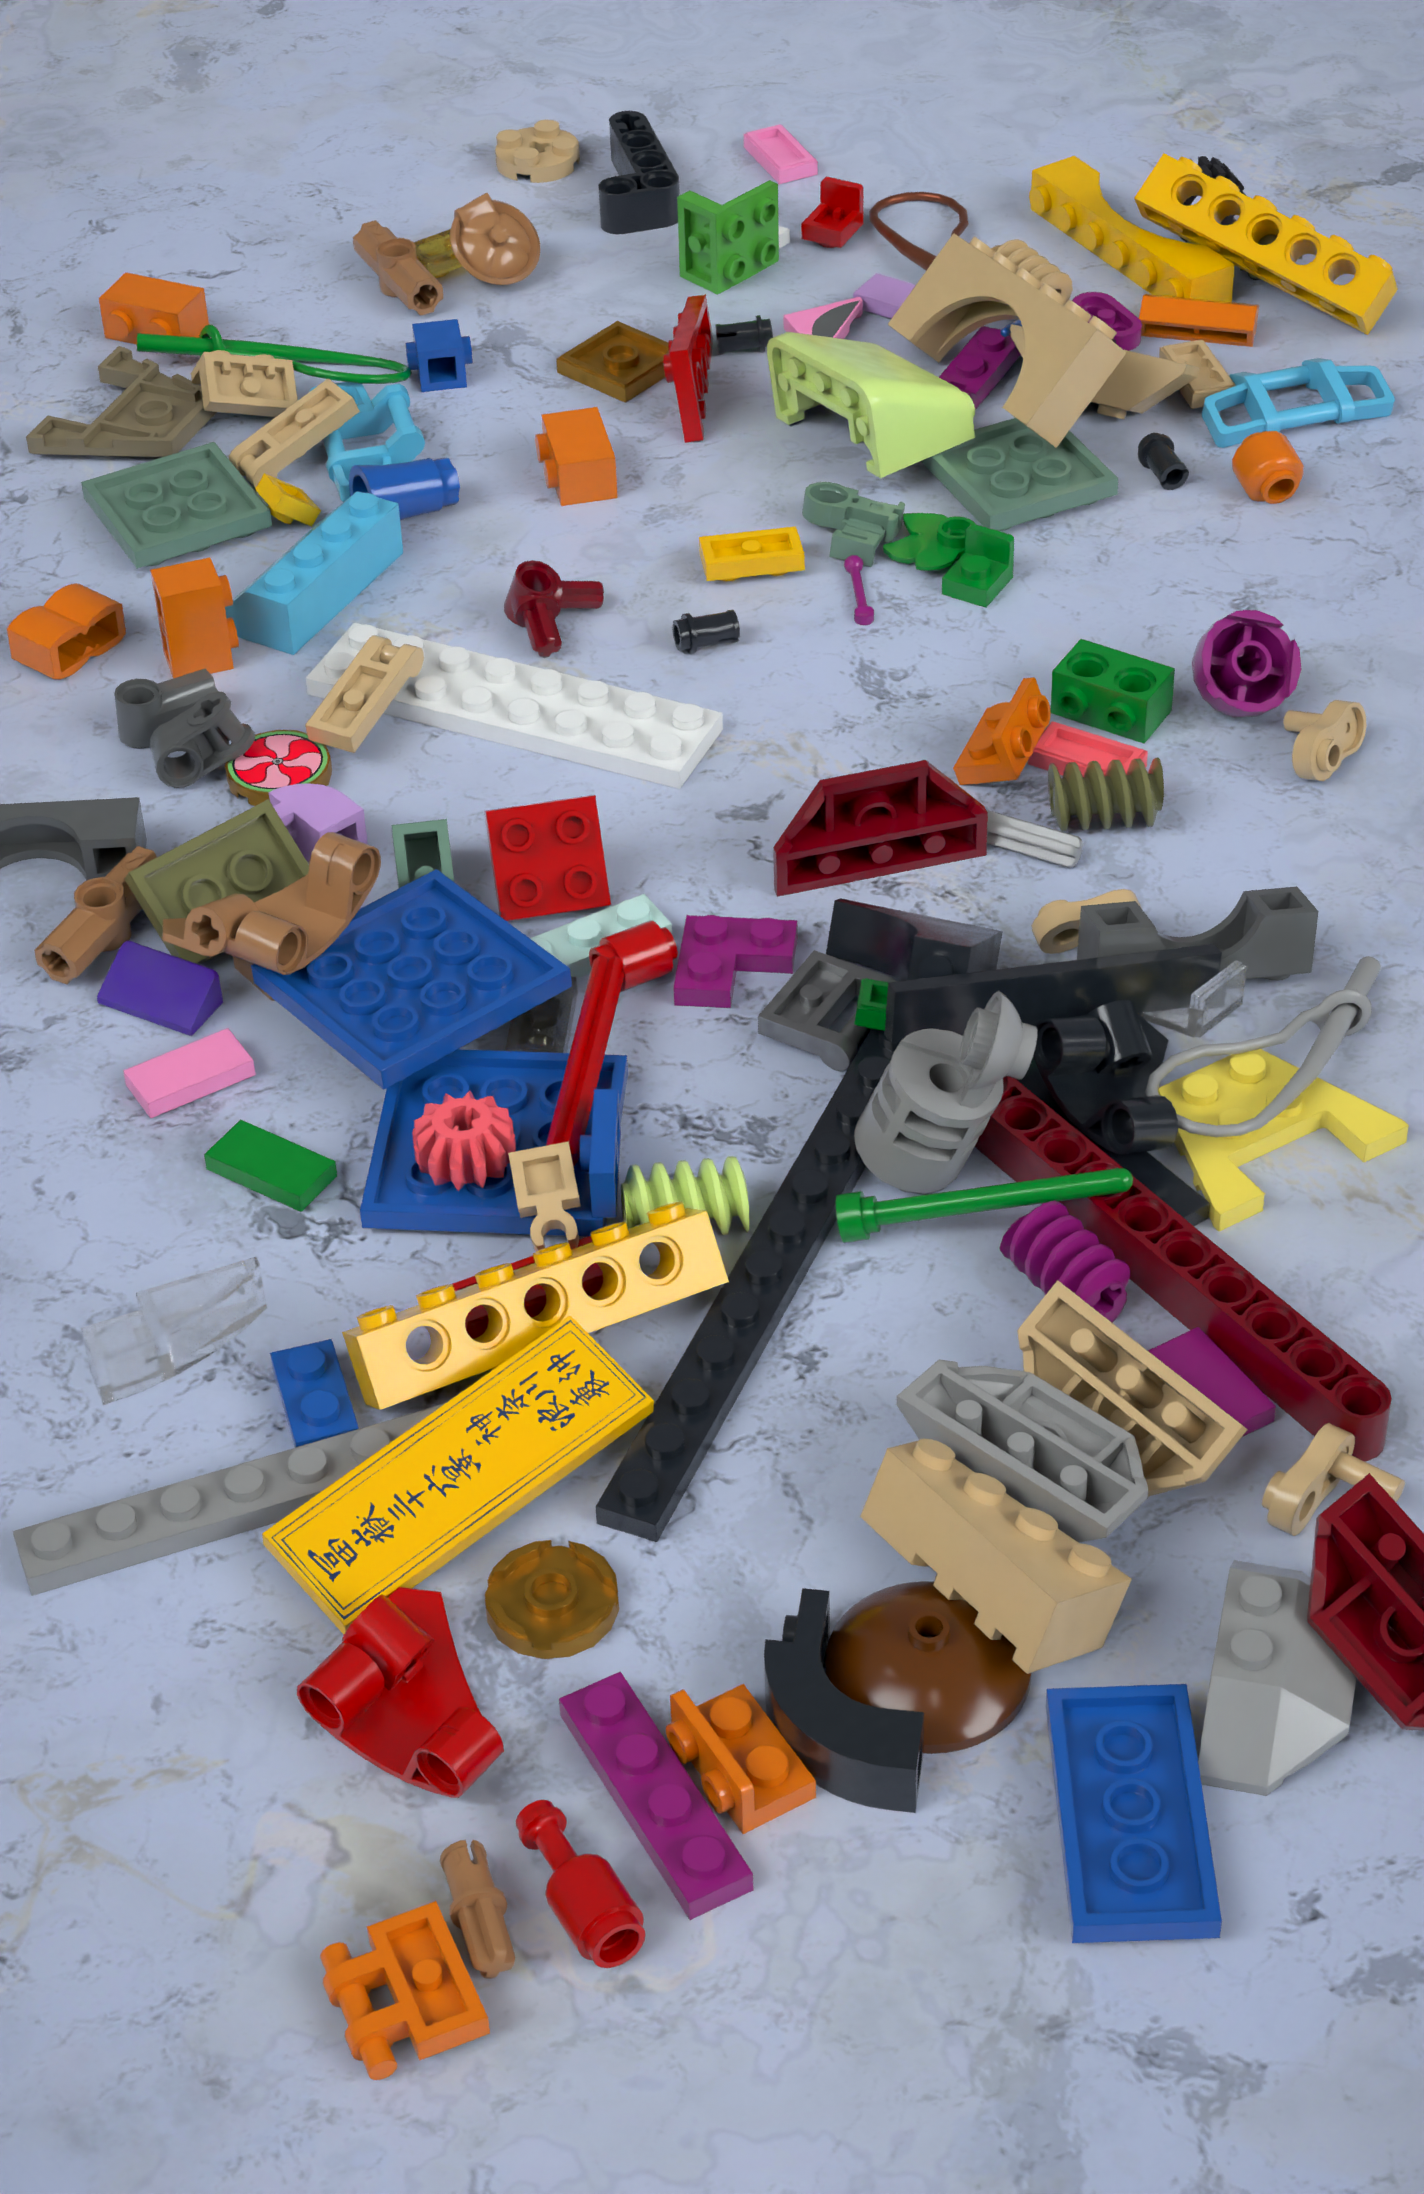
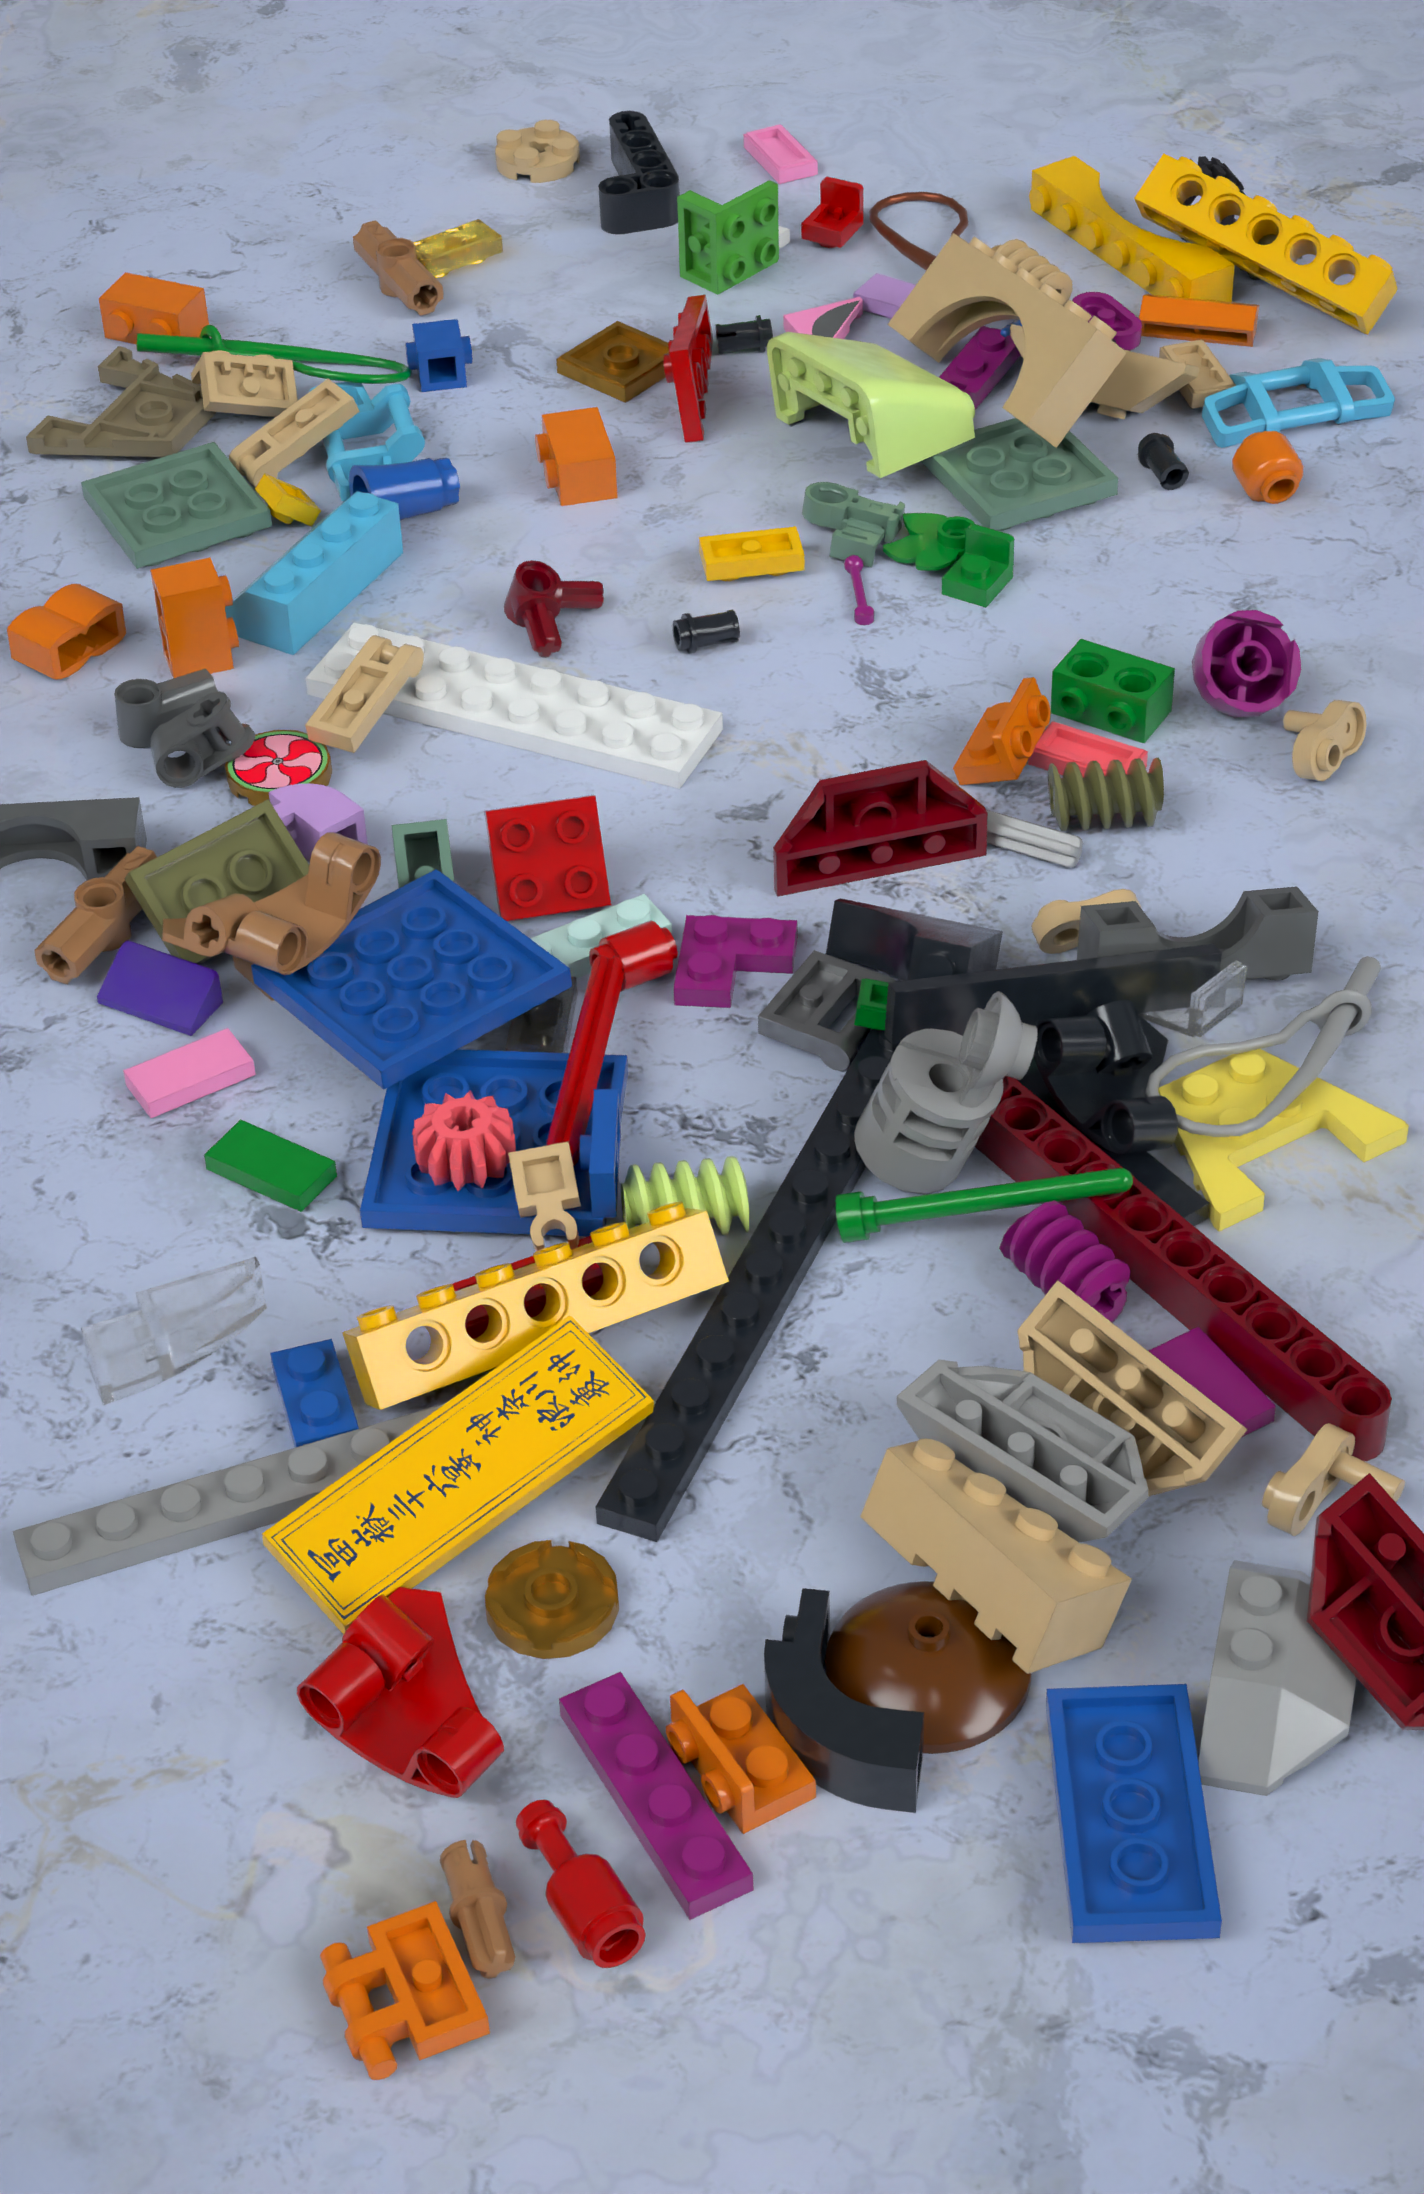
(494, 241): medium nougat piece -> none

